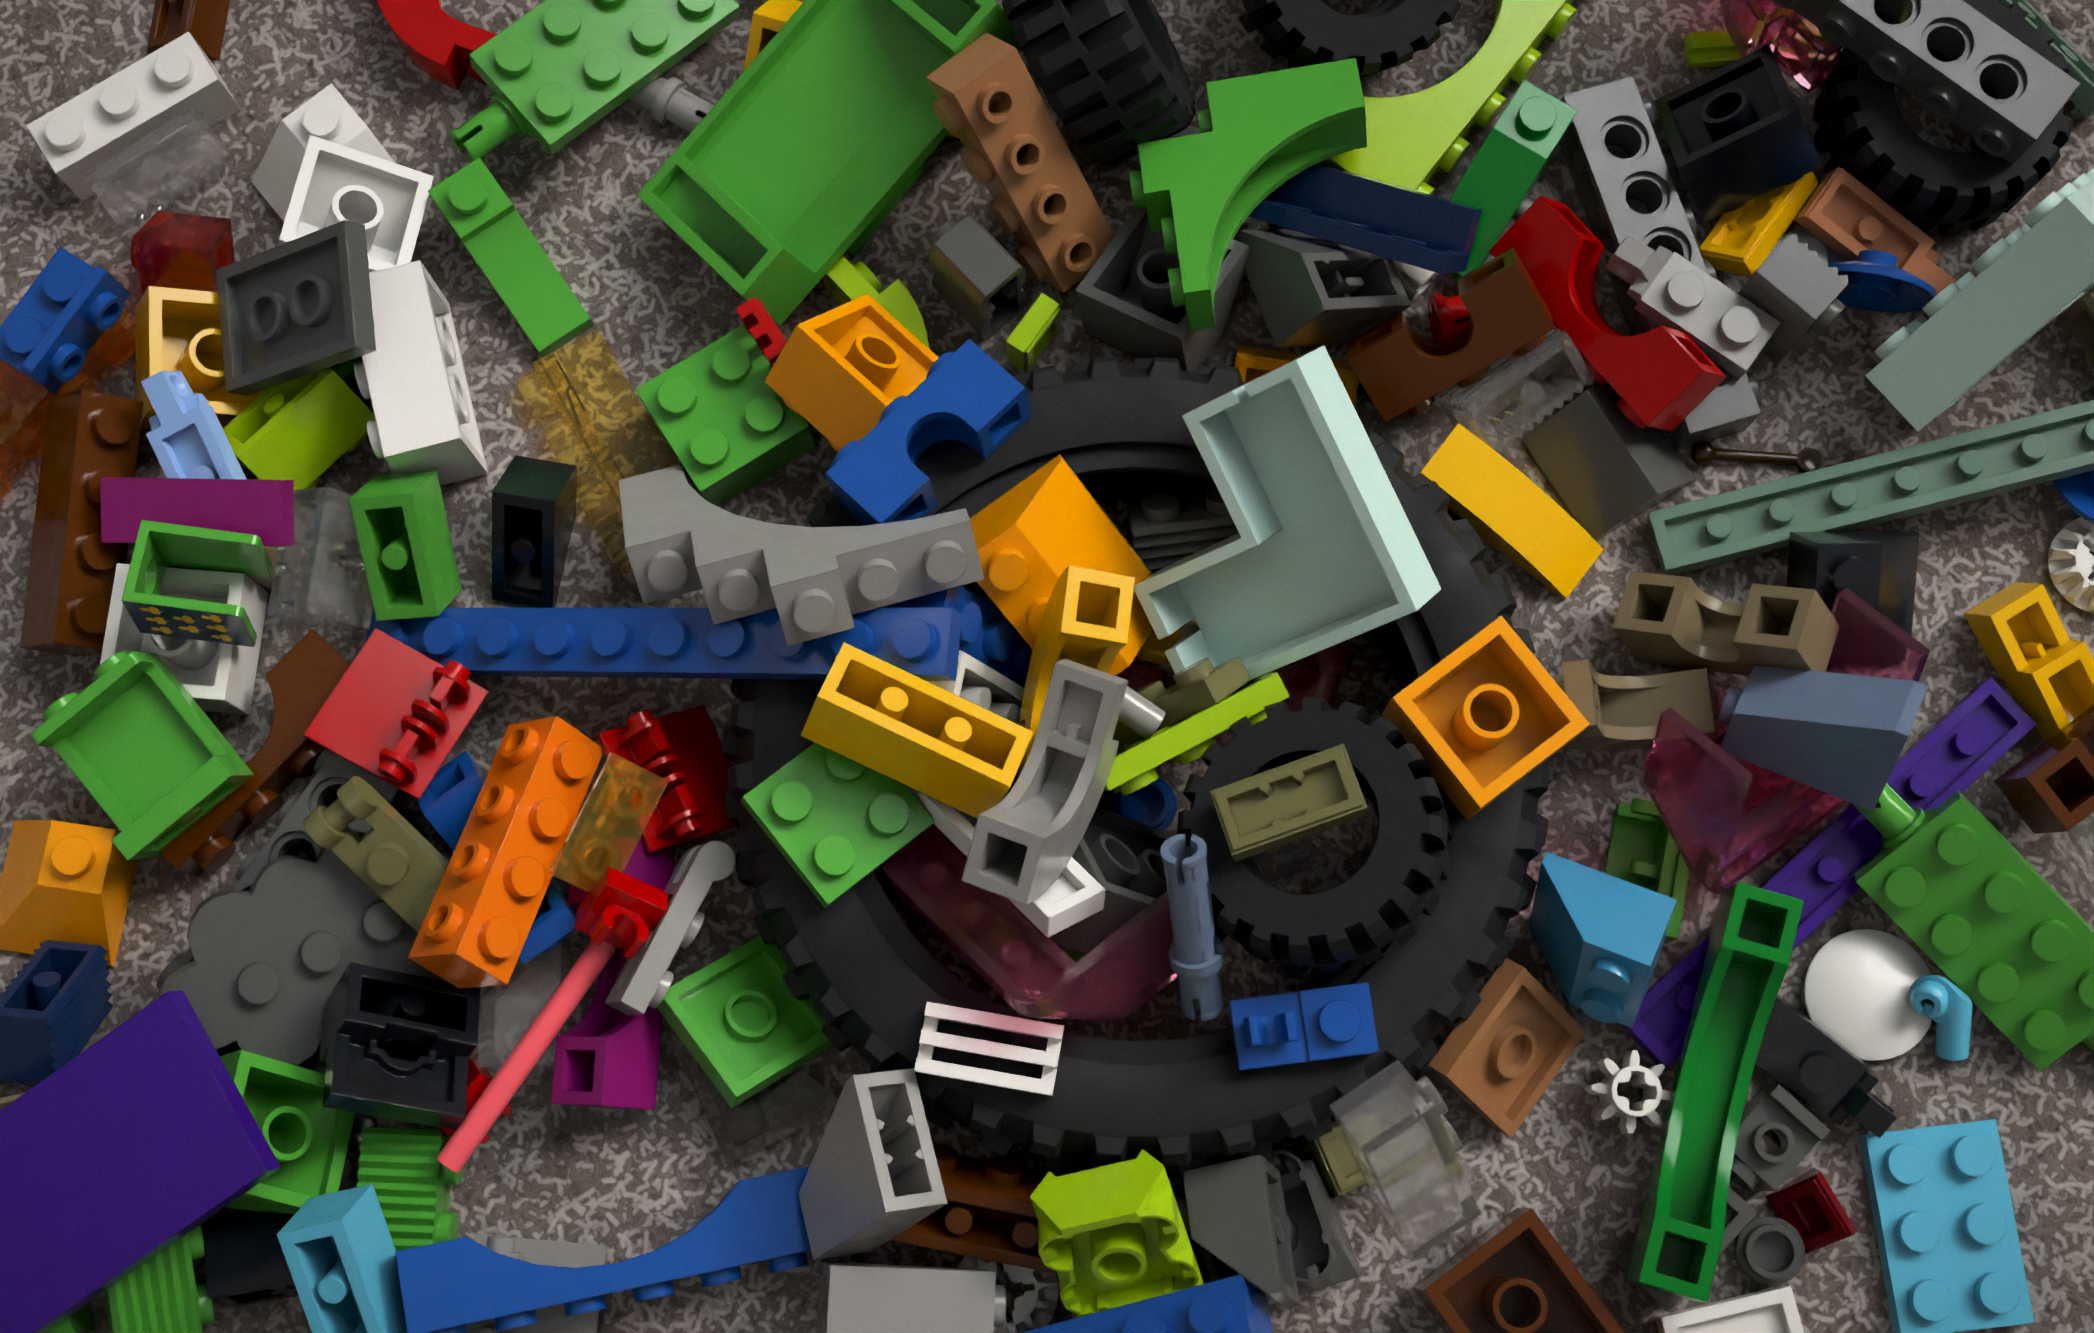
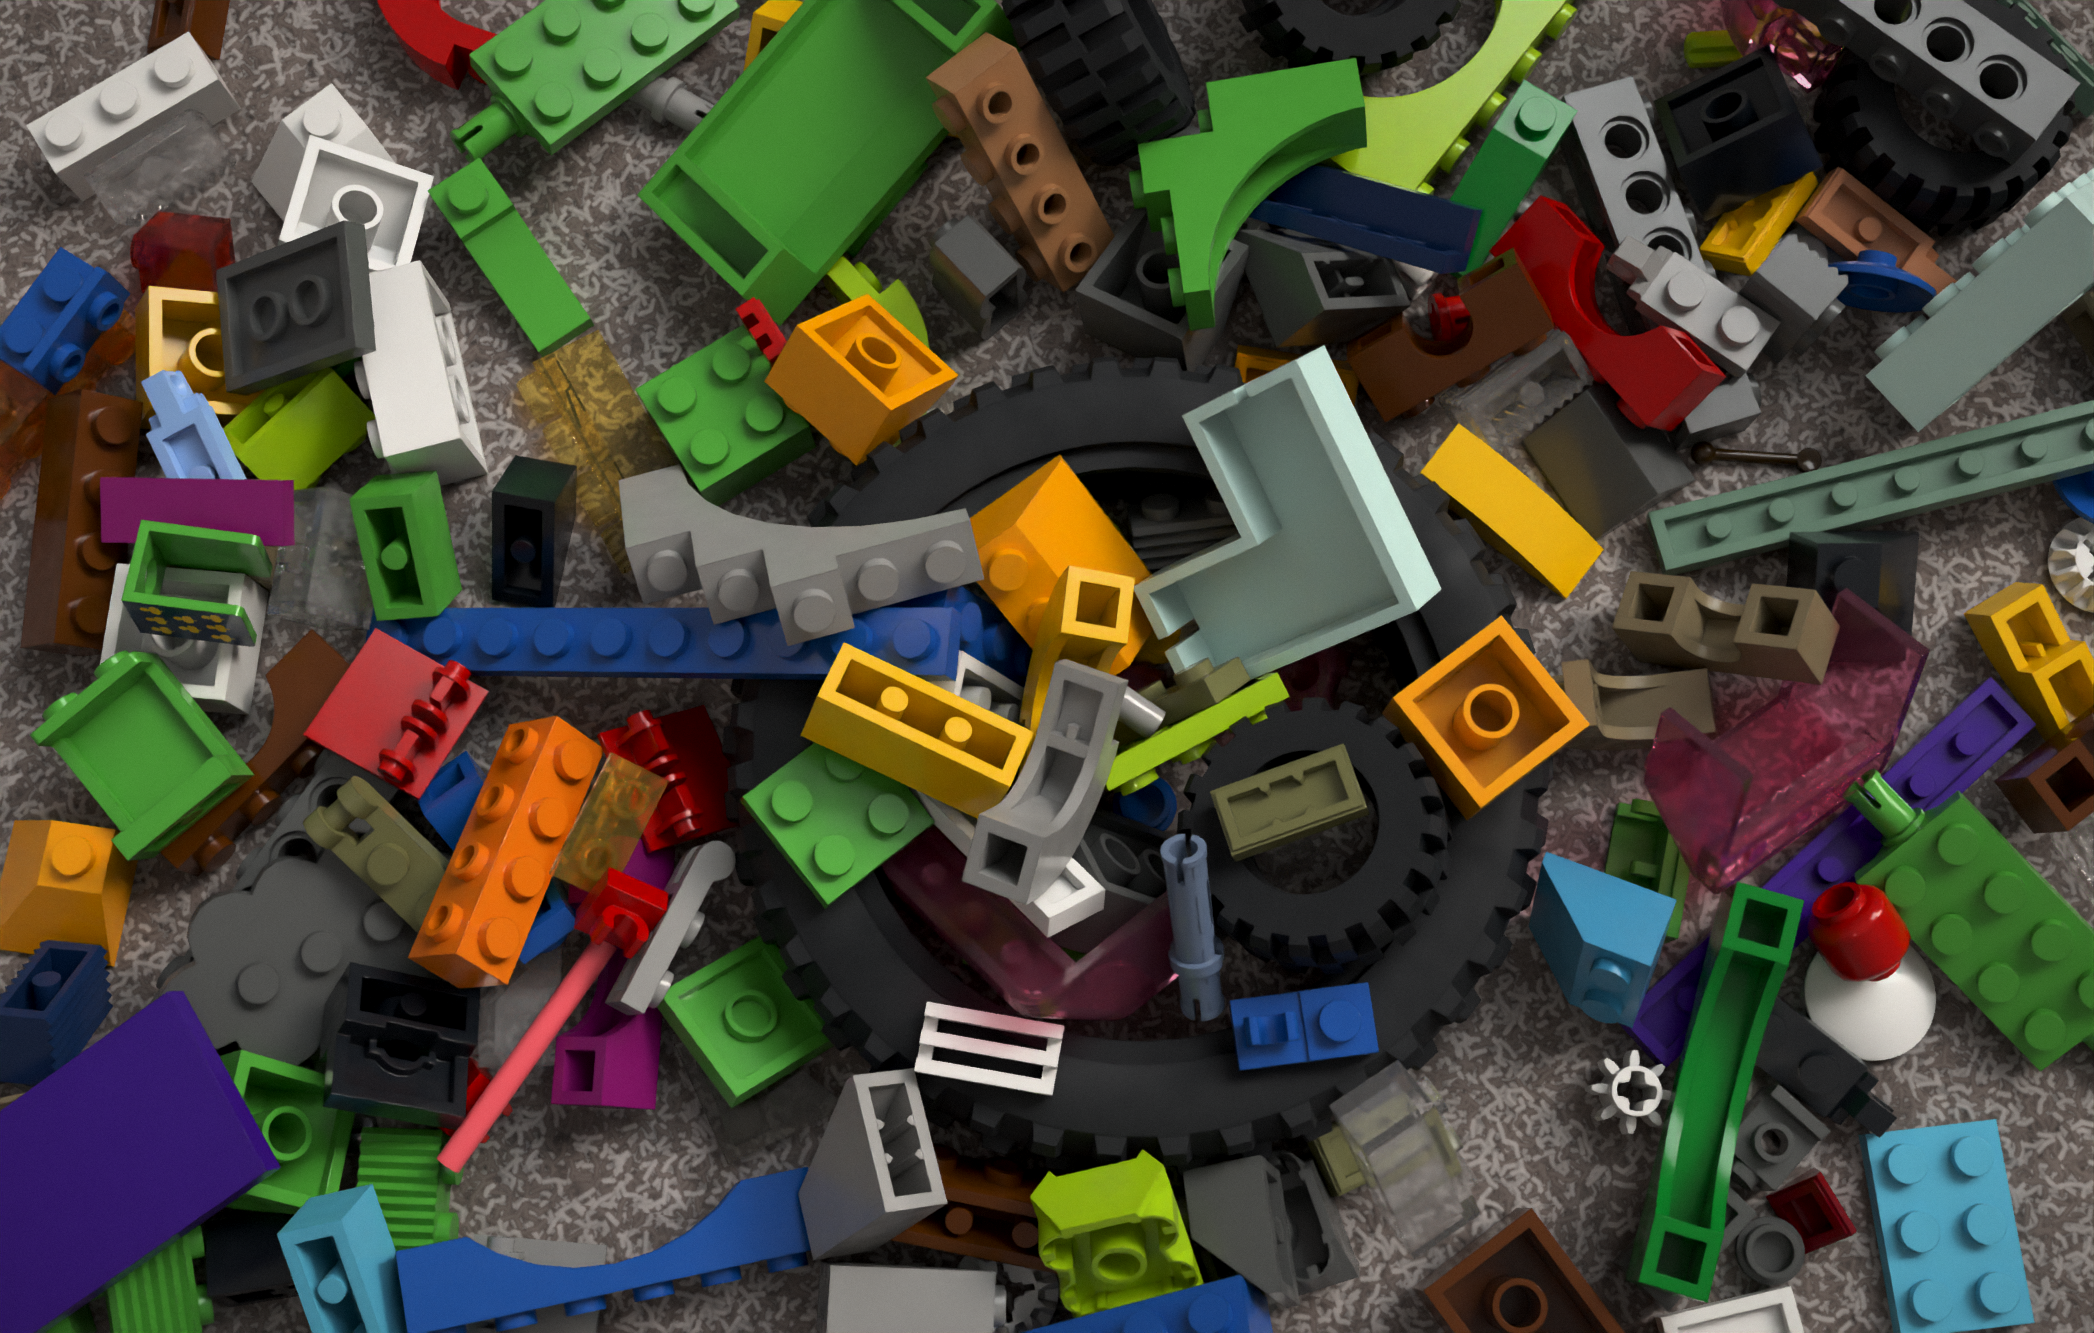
(960, 400): blue arch -> none
(1034, 333): lime tile -> none
(1507, 1048): medium nougat plate -> none
(1822, 728): sand blue slope -> none
(1858, 932): none -> red head
(1949, 1009): medium azure arm -> none

